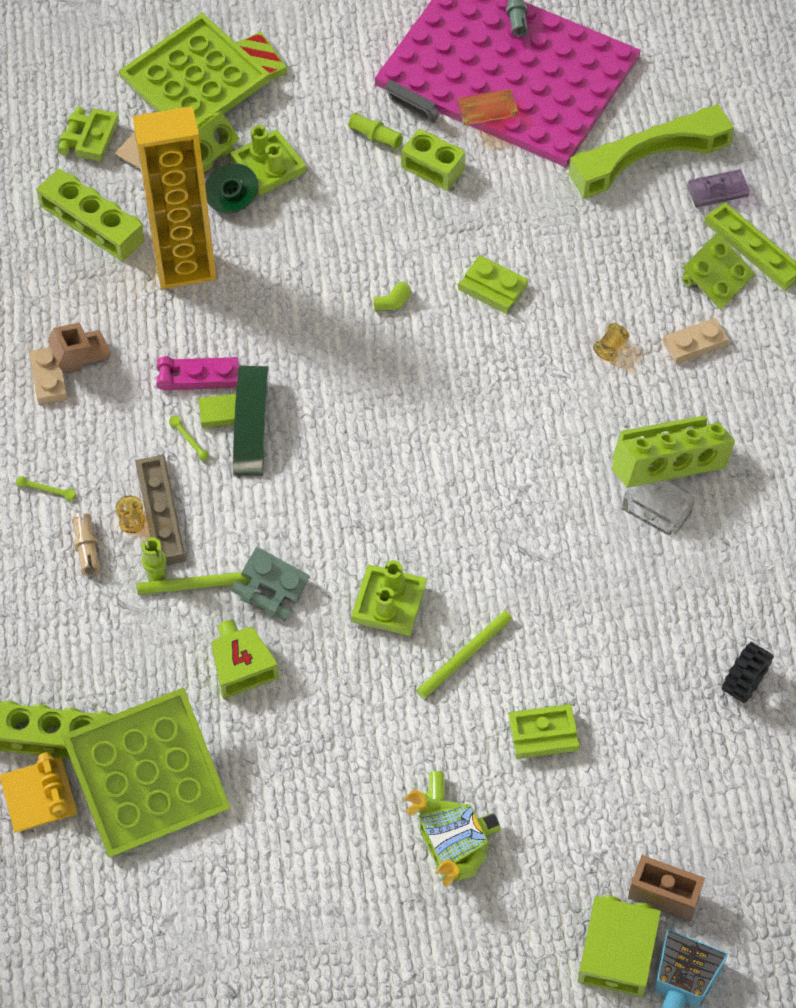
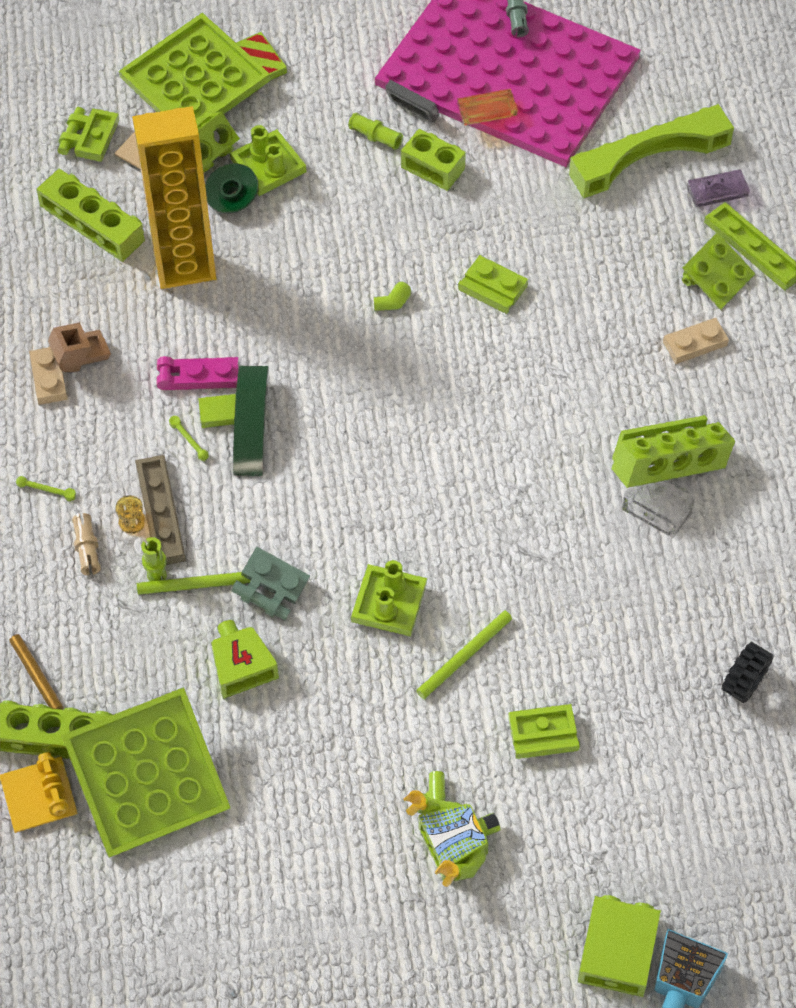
(35, 672): none -> pearl gold bar
(611, 342): clear yellow bush -> none
(666, 888): medium nougat brick -> none

